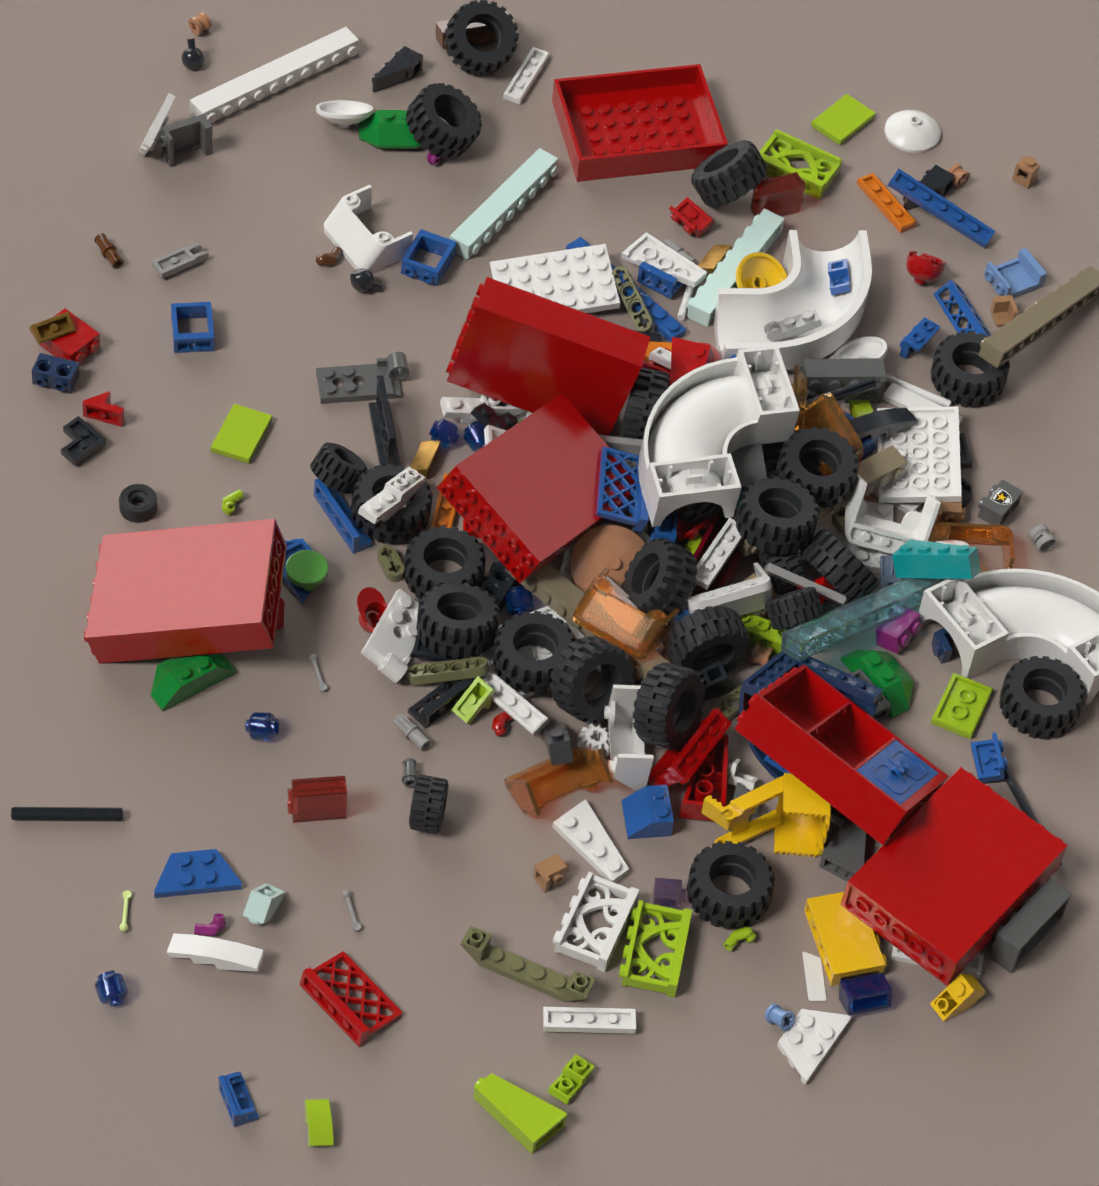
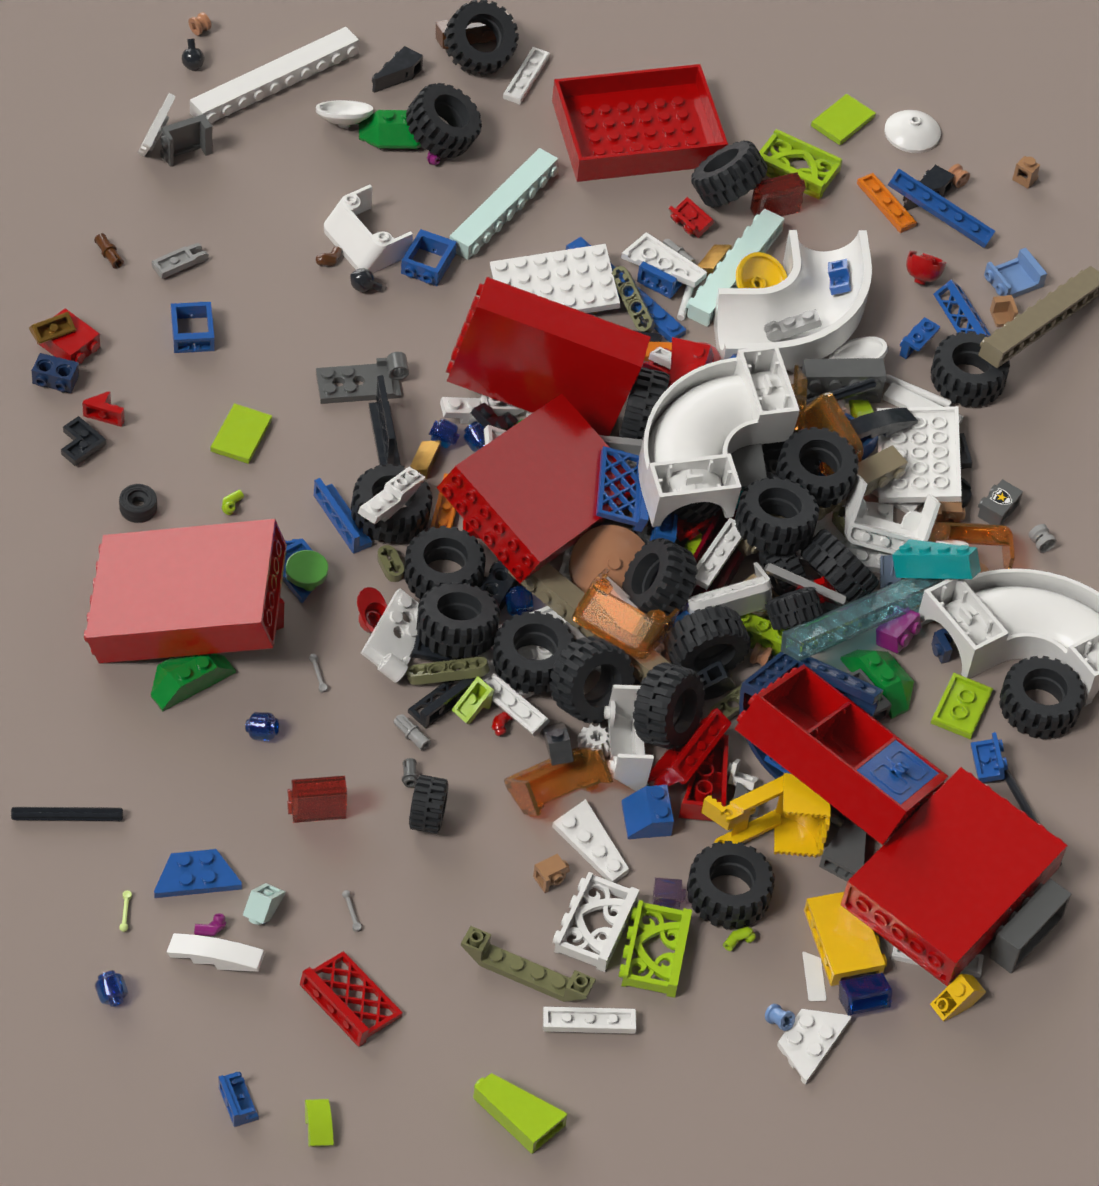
(337, 467): black tyre -> none
(572, 1079): lime slope -> none

